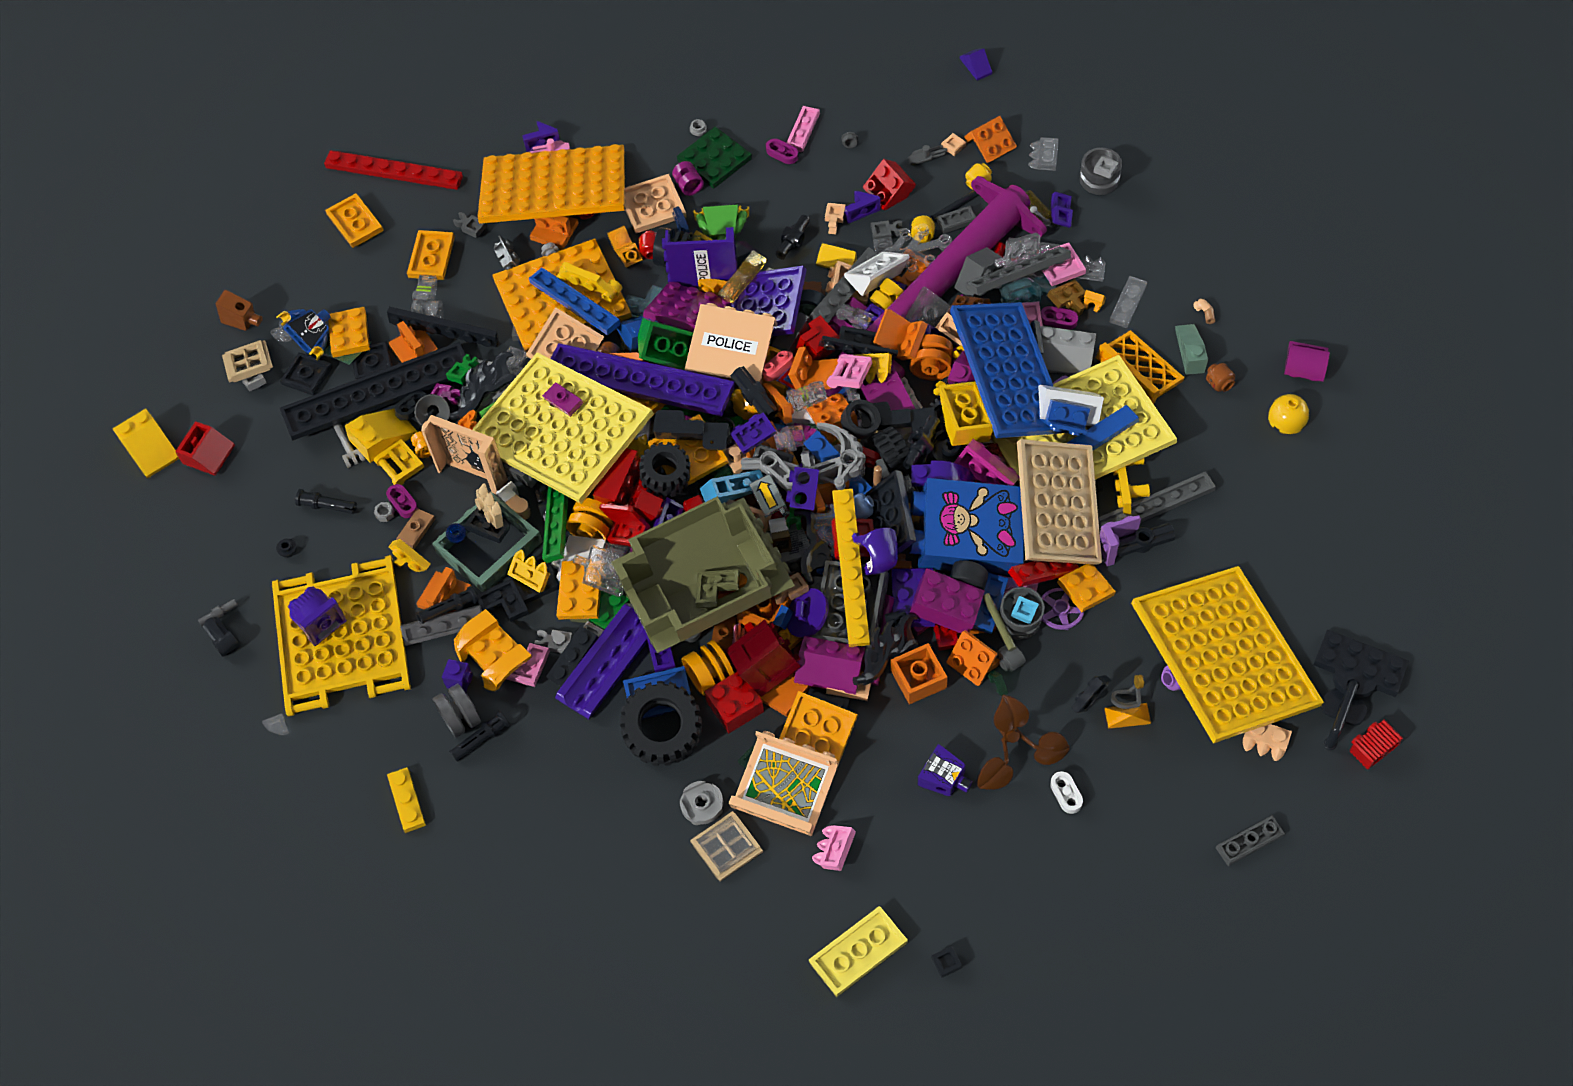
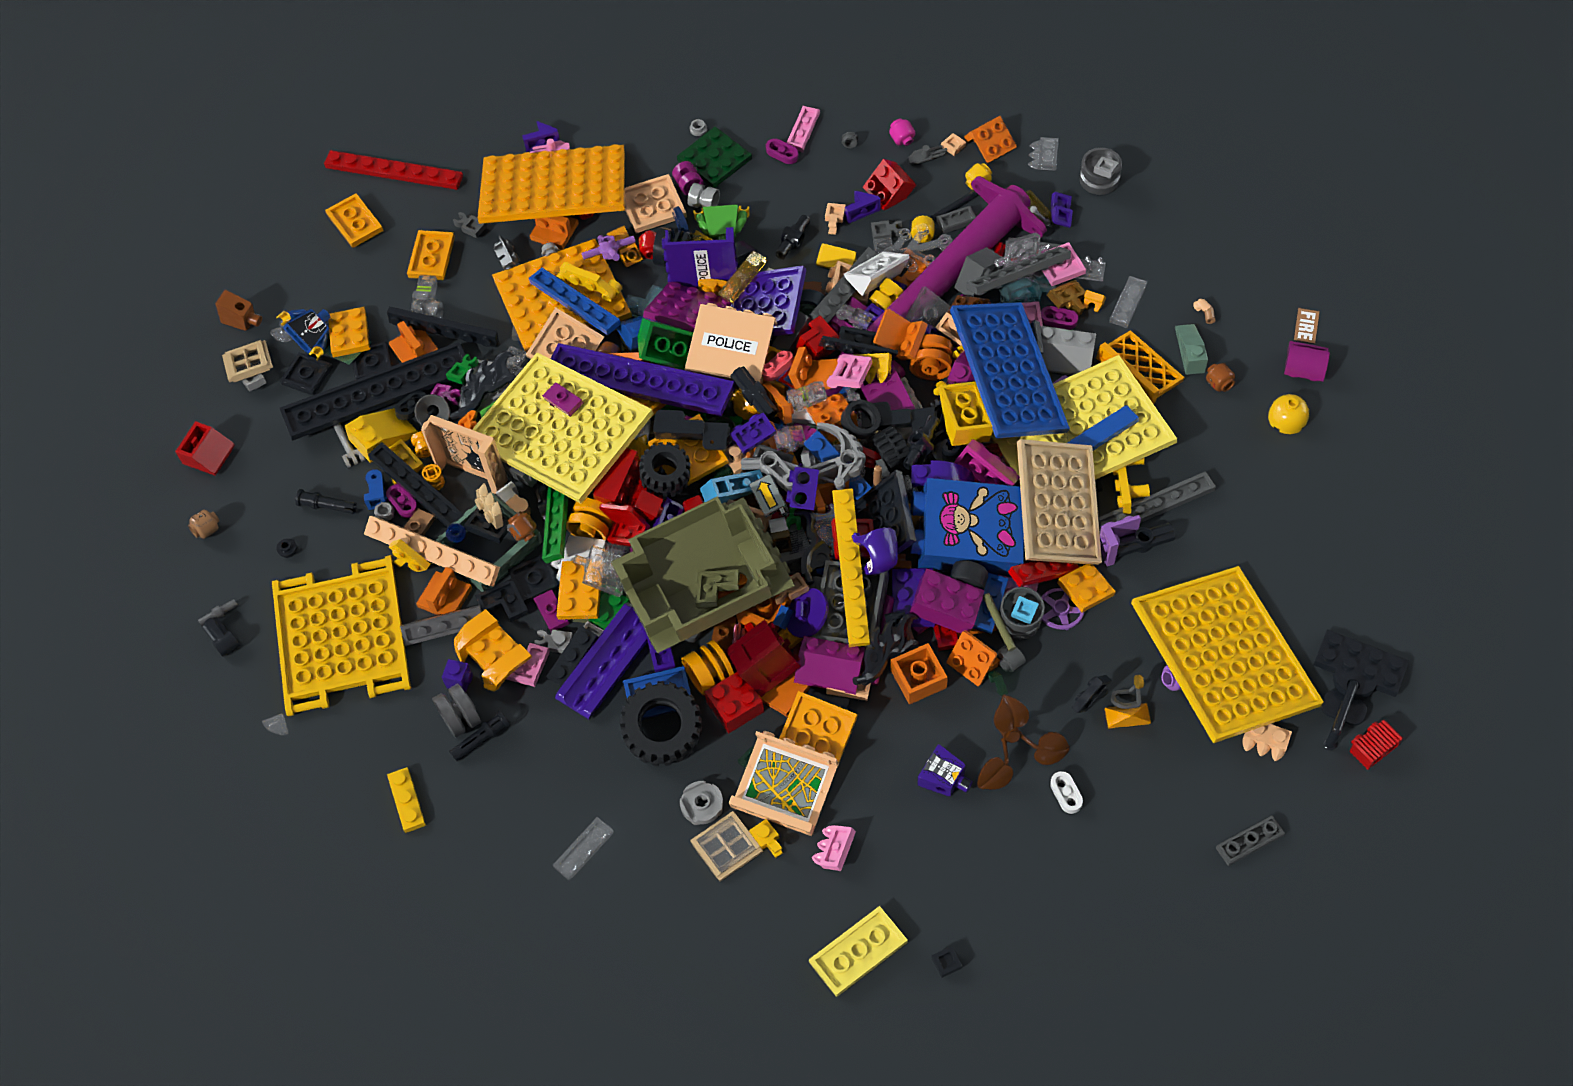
(146, 443): yellow slope -> none
(203, 524): none -> medium nougat head
(316, 614): dark purple piece -> none
(377, 489): none -> blue leg
(415, 485): none -> black plate
(433, 475): none -> light orange wheel
(434, 551): none -> light nougat plate
(455, 602): black pin -> none
(521, 526): none -> dark orange head
(527, 571): yellow plate -> none
(547, 606): none -> magenta plate
(583, 848): none -> clear plate
(608, 247): none -> medium lavender bar
(703, 196): none -> light grey wheel
(766, 837): none -> yellow plate
(863, 506): light blue head -> none
(902, 132): none -> dark pink head
(977, 63): dark purple slope -> none
(1067, 417): blue bracket -> none
(1077, 397): white slope -> none
(1306, 325): none -> medium nougat sticker

